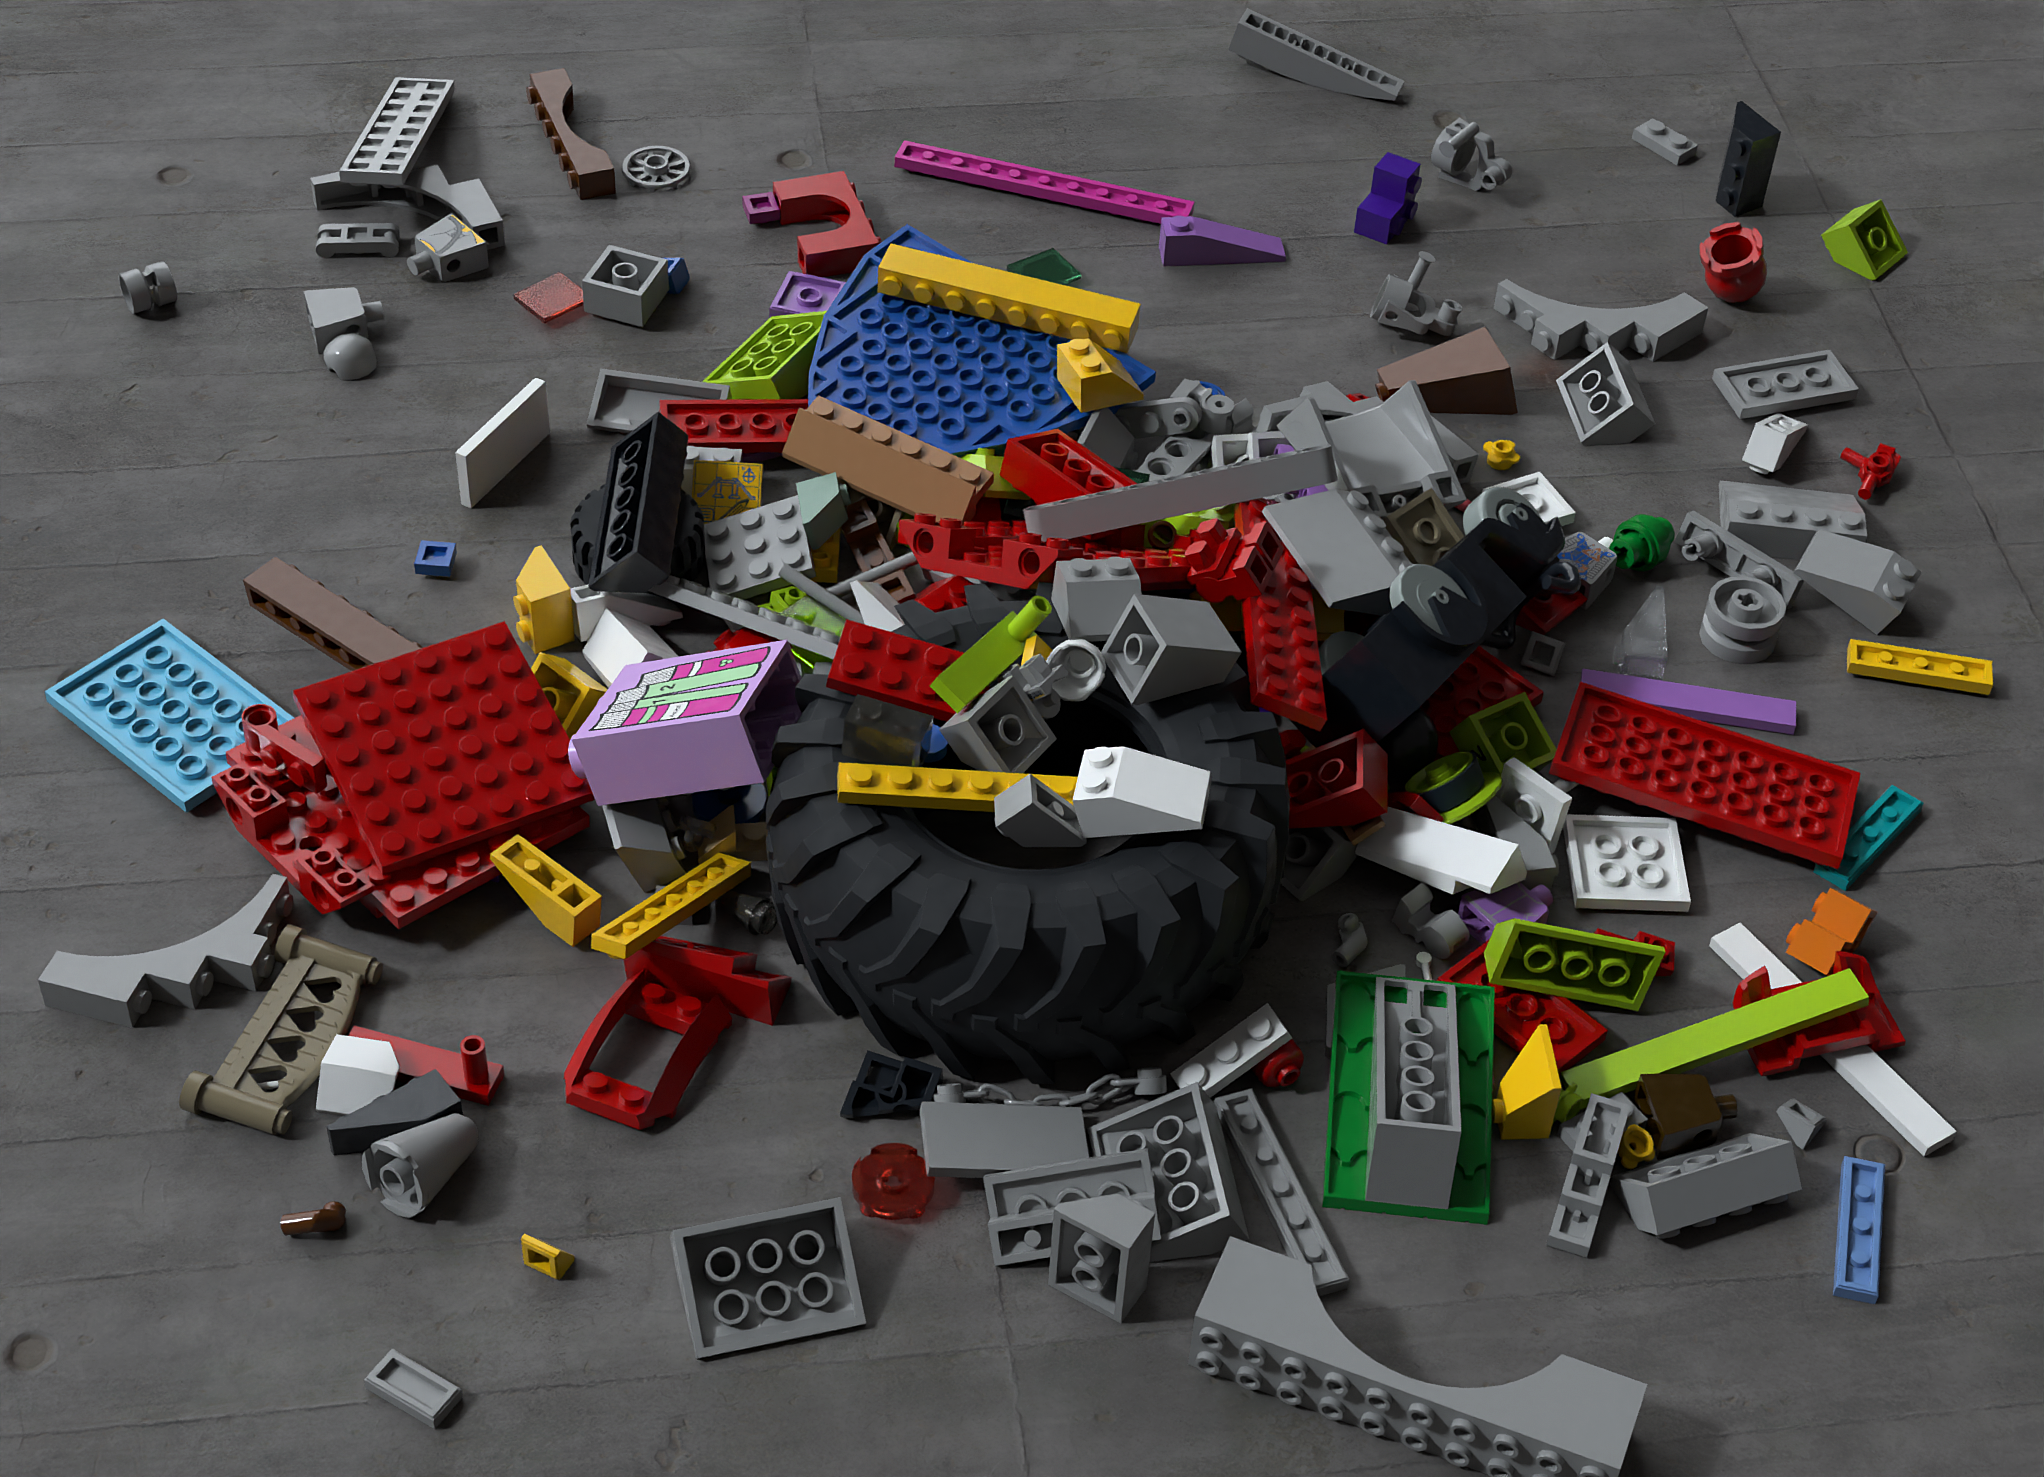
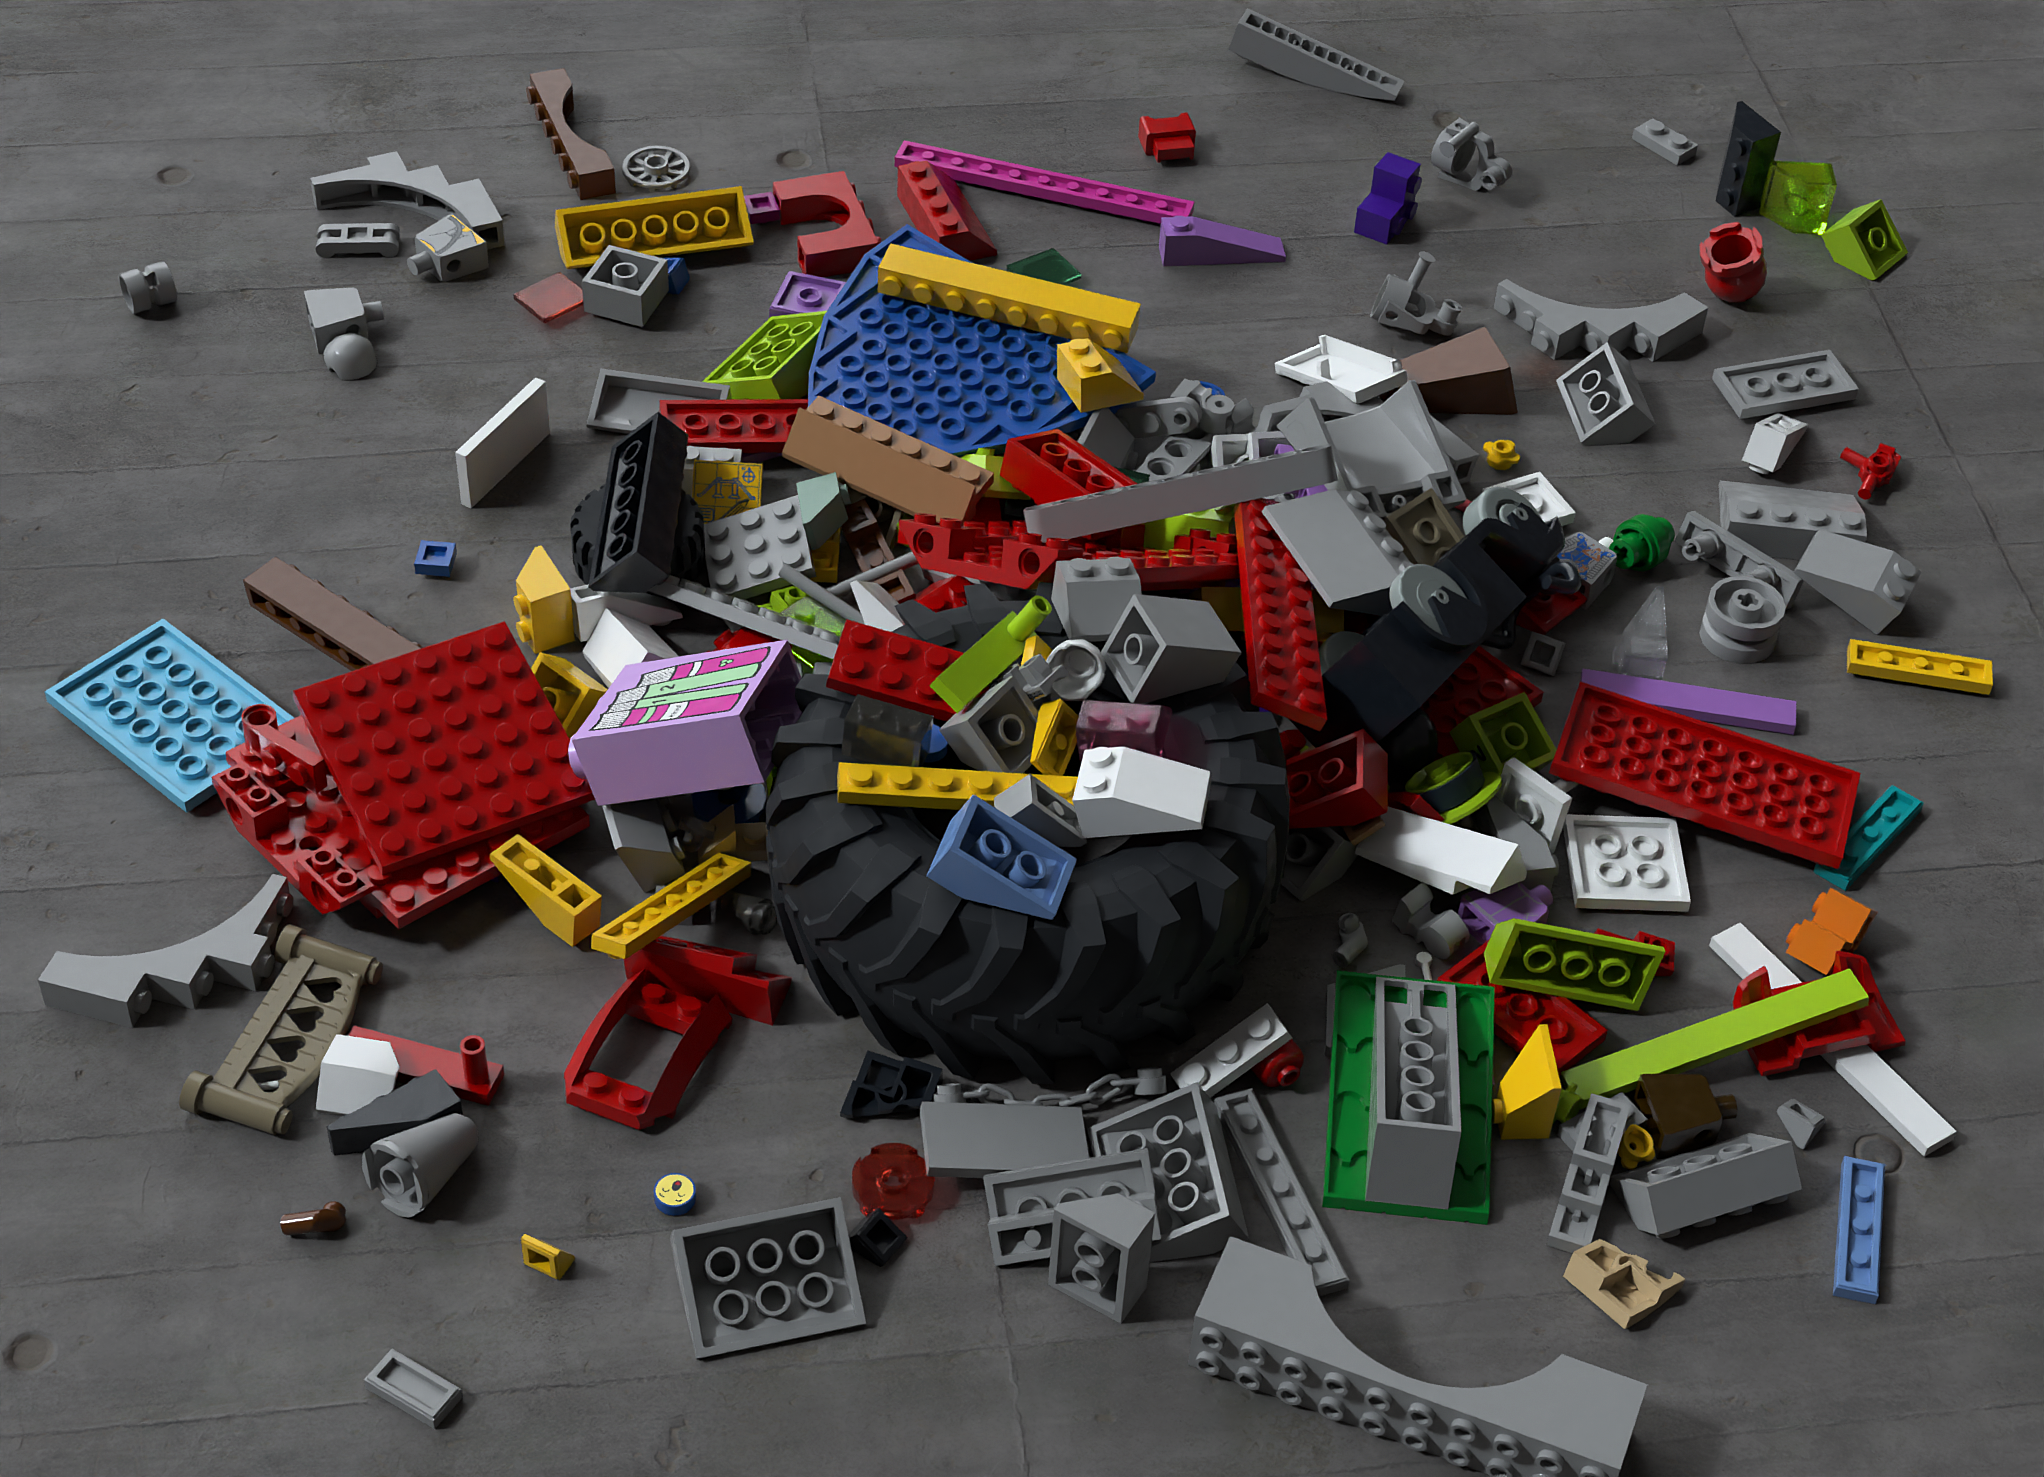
(397, 132): light grey plate -> none
(654, 226): none -> yellow slope
(674, 1194): none -> tile
(876, 1237): none -> black slope
(942, 210): none -> red slope
(1000, 862): none -> medium blue slope
(1054, 738): none -> yellow slope
(1122, 725): none -> clear pink slope
(1165, 531): reddish brown hinge -> none
(1168, 137): none -> red piece
(1230, 562): red hips -> none
(1349, 368): none -> white container
(1619, 1282): none -> tan slope
(1799, 195): none -> clear neon green slope

